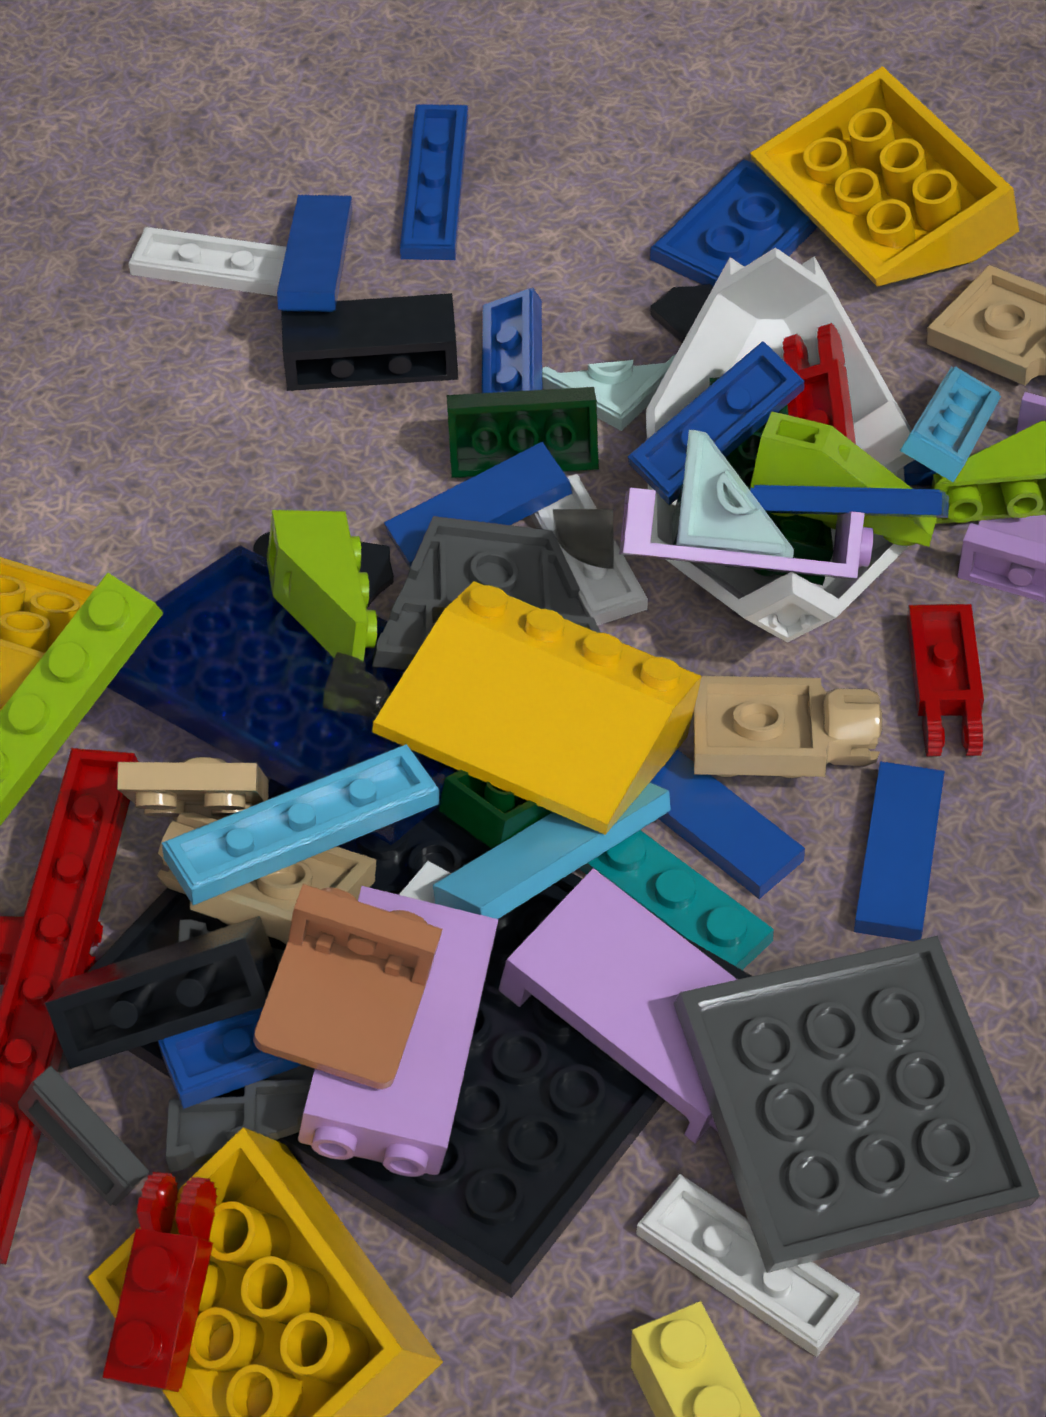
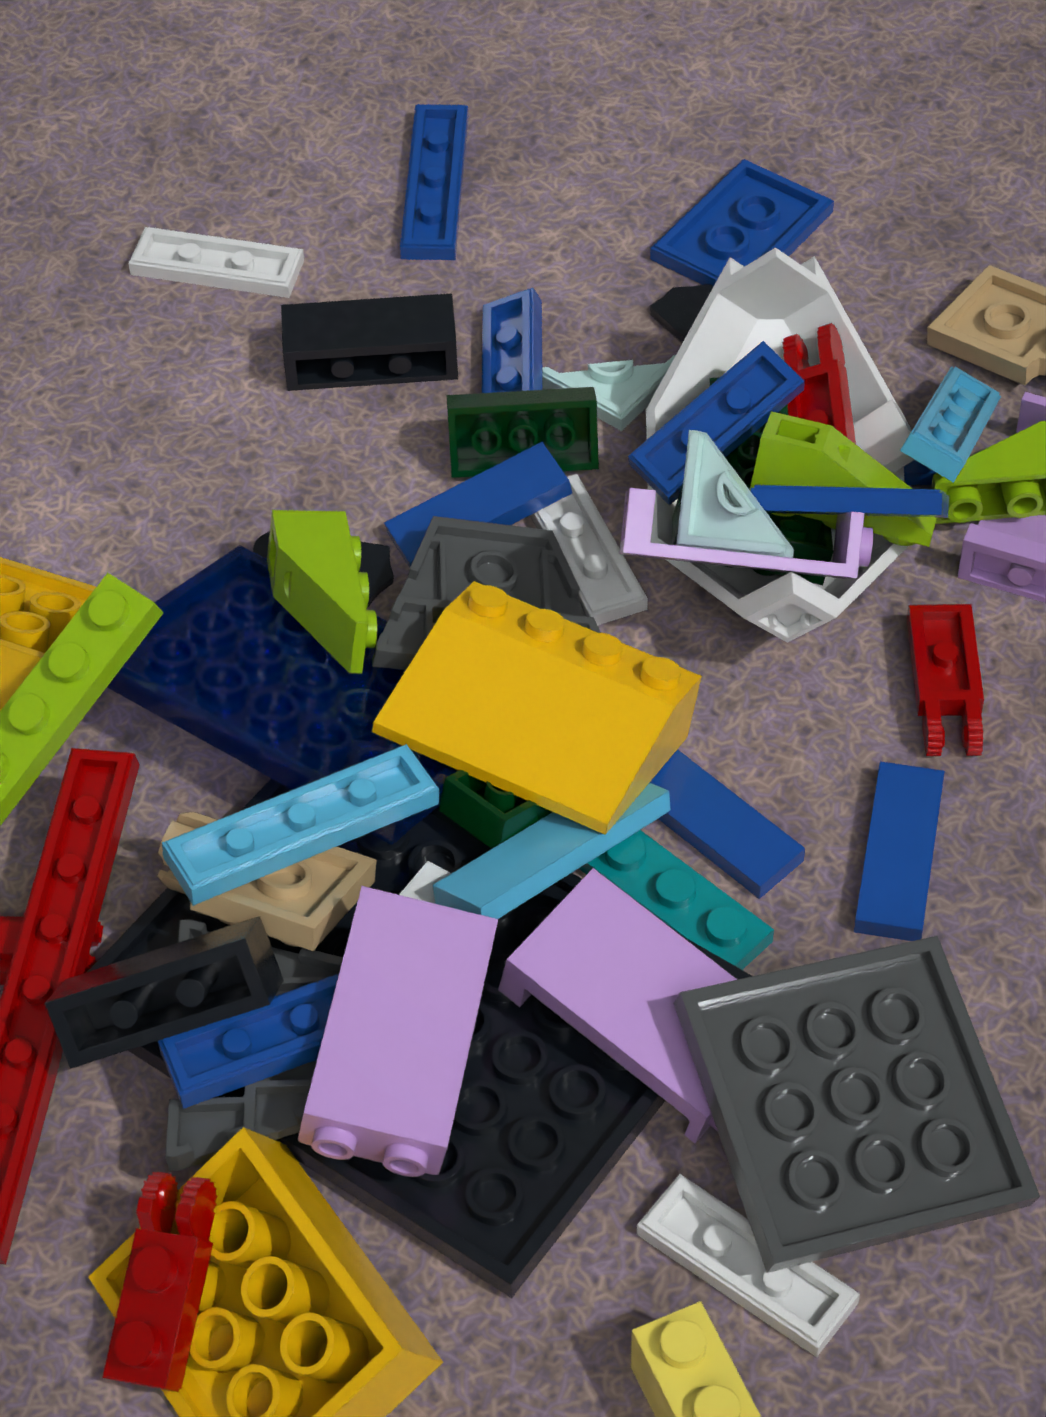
(82, 1137): dark grey tile -> none
(194, 785): tan plate -> none
(315, 253): blue tile -> none
(347, 987): nougat bracket -> none
(353, 688): clear smoke tile -> none
(586, 535): clear smoke tile -> none
(782, 727): tan plate -> none
(890, 182): yellow slope -> none

